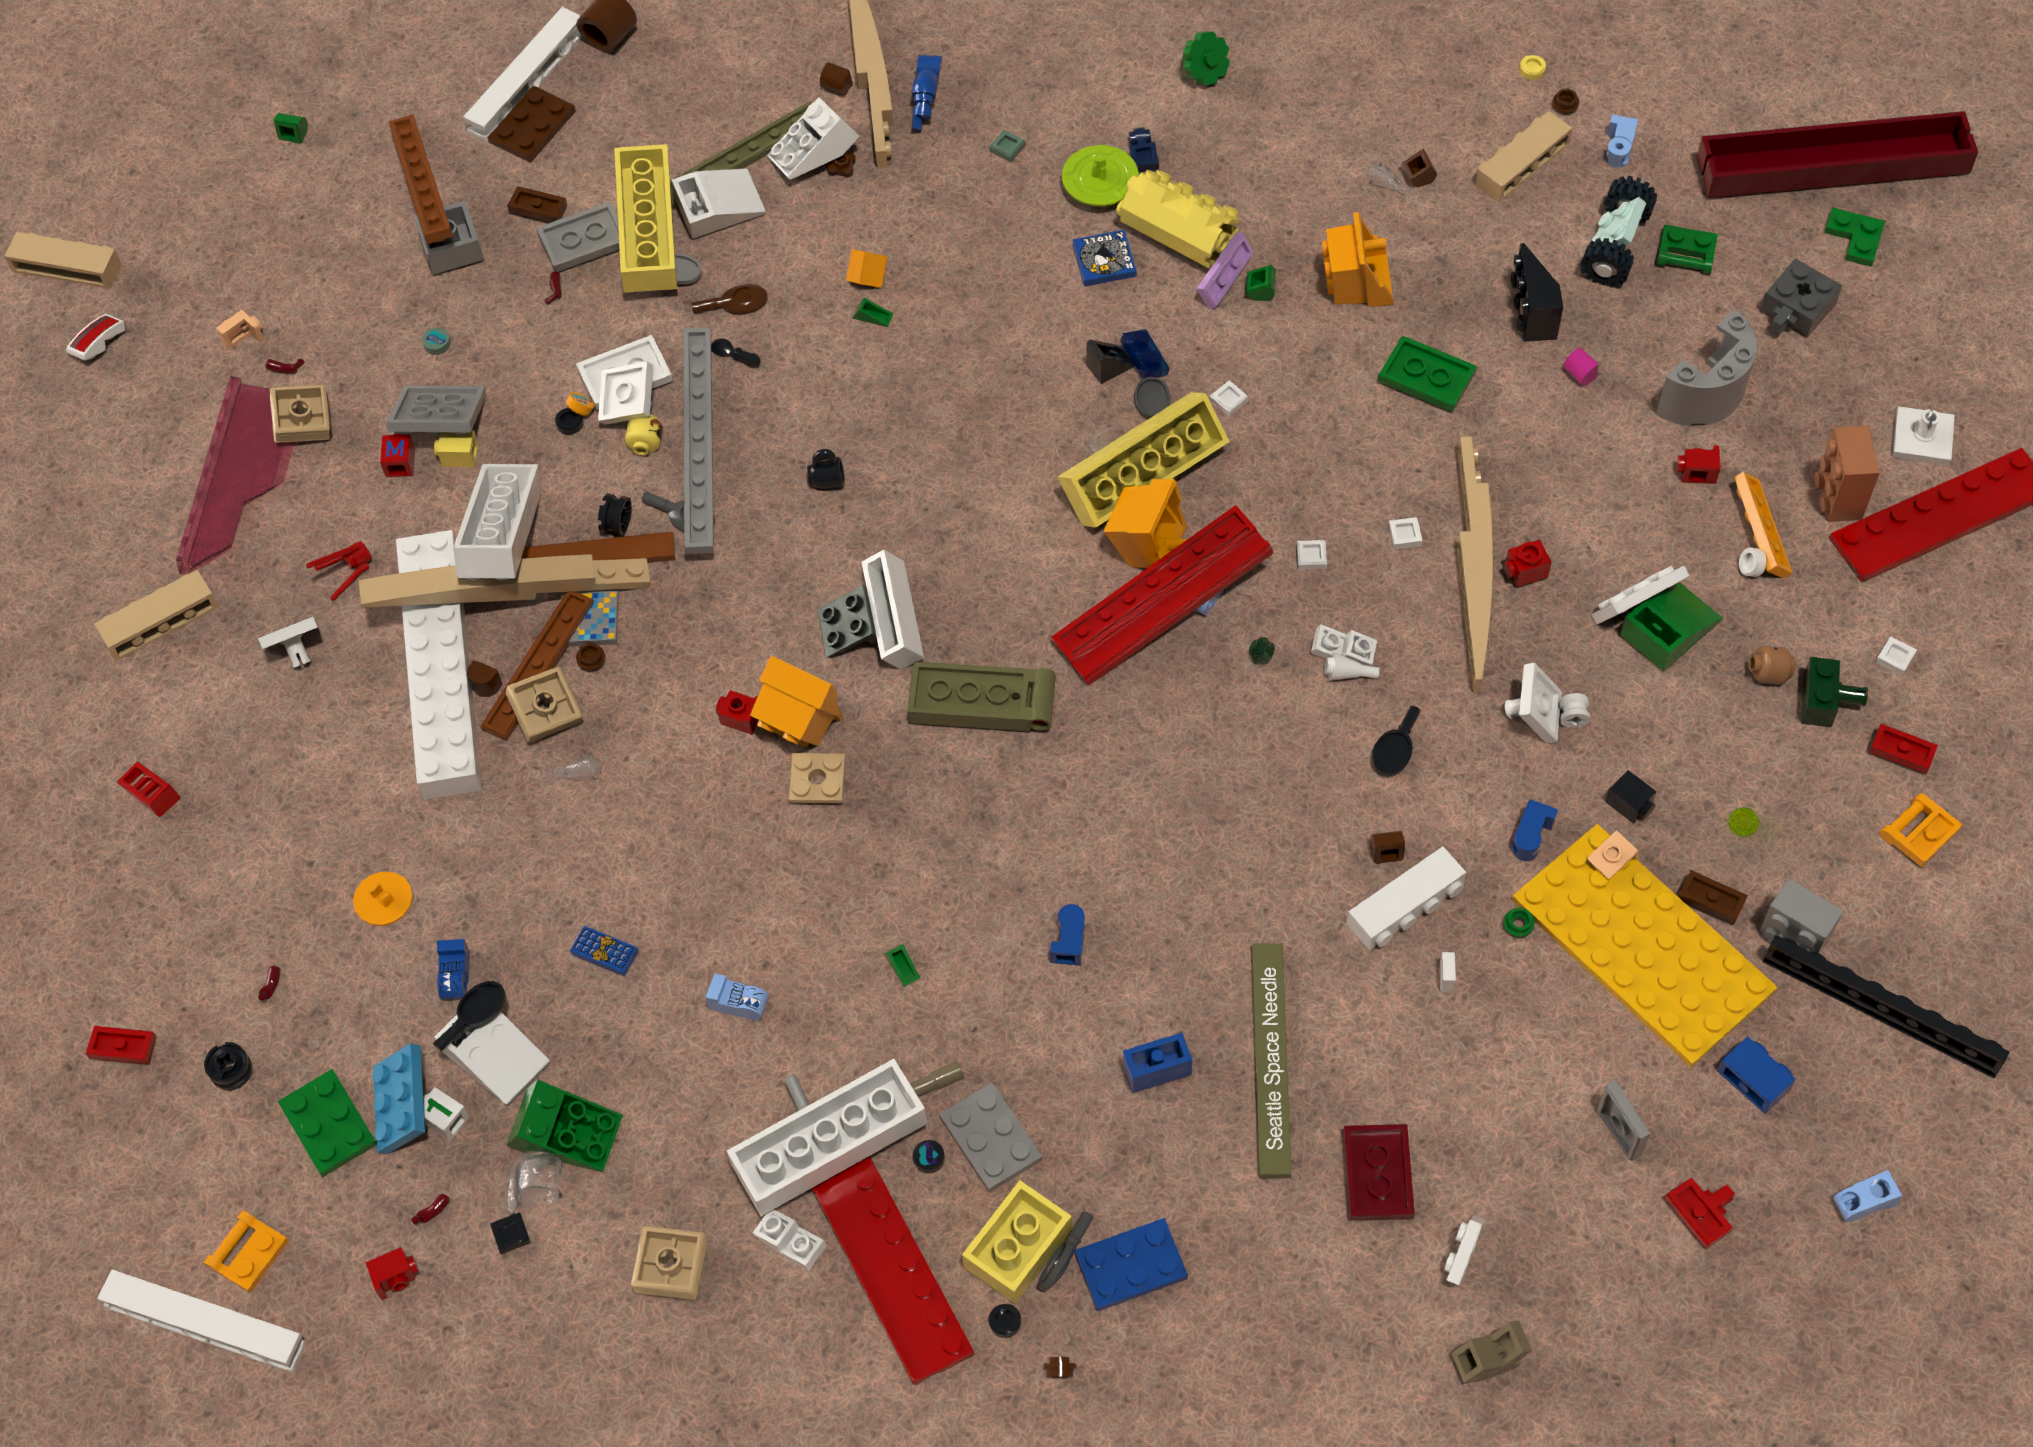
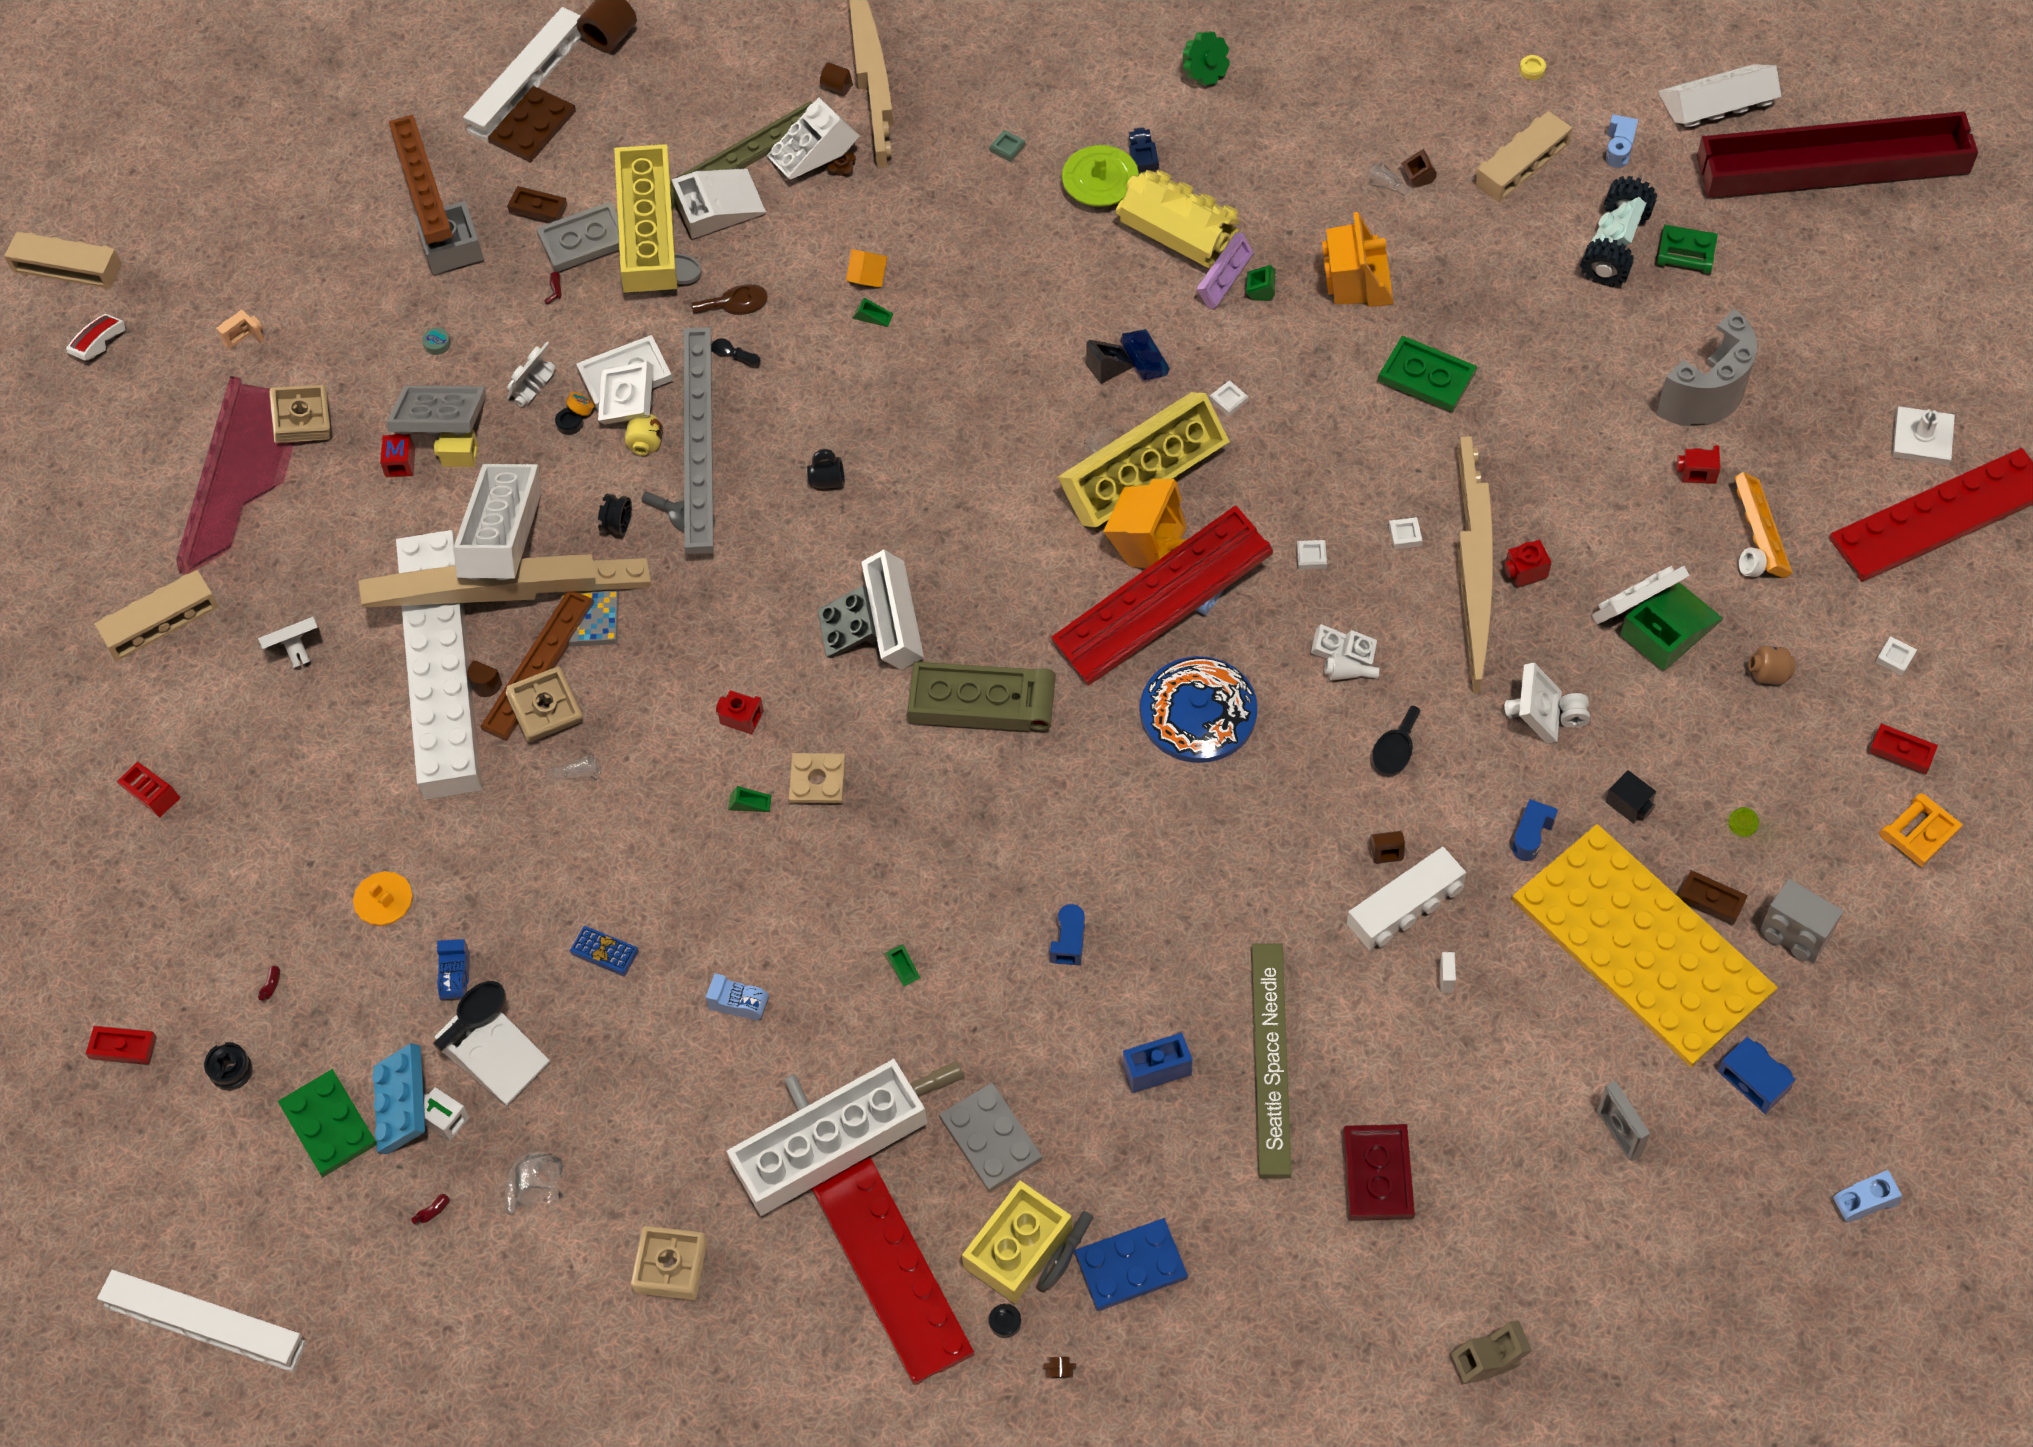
(253, 1258): light orange plate -> none
(282, 367): dark red piece -> none
(290, 127): green brick -> none
(354, 556): red plant -> none
(392, 1271): red brick -> none
(510, 1233): black tile -> none
(528, 379): none -> white hinge
(565, 1126): green slope -> none
(590, 657): reddish brown plate -> none
(654, 547): dark orange tile -> none
(749, 800): none -> green piece
(789, 1239): white slope -> none
(795, 703): light orange piece -> none
(925, 89): blue piece -> none
(928, 1156): black tile -> none
(1104, 258): tile -> none
(1152, 396): dark grey piece -> none
(1198, 709): none -> dish
(1261, 650): clear green plate -> none
(1468, 1236): white wing -> none
(1522, 915): green plate -> none
(1536, 297): black slope -> none
(1563, 96): reddish brown plate -> none
(1581, 366): dark pink brick -> none
(1613, 855): light nougat bracket -> none
(1702, 1210): red hinge -> none
(1721, 94): none -> white slope
(1800, 298): dark grey hinge -> none
(1824, 692): dark green brick -> none
(1847, 473): nougat brick -> none
(1861, 230): green plate -> none
(1885, 1006): black plate -> none

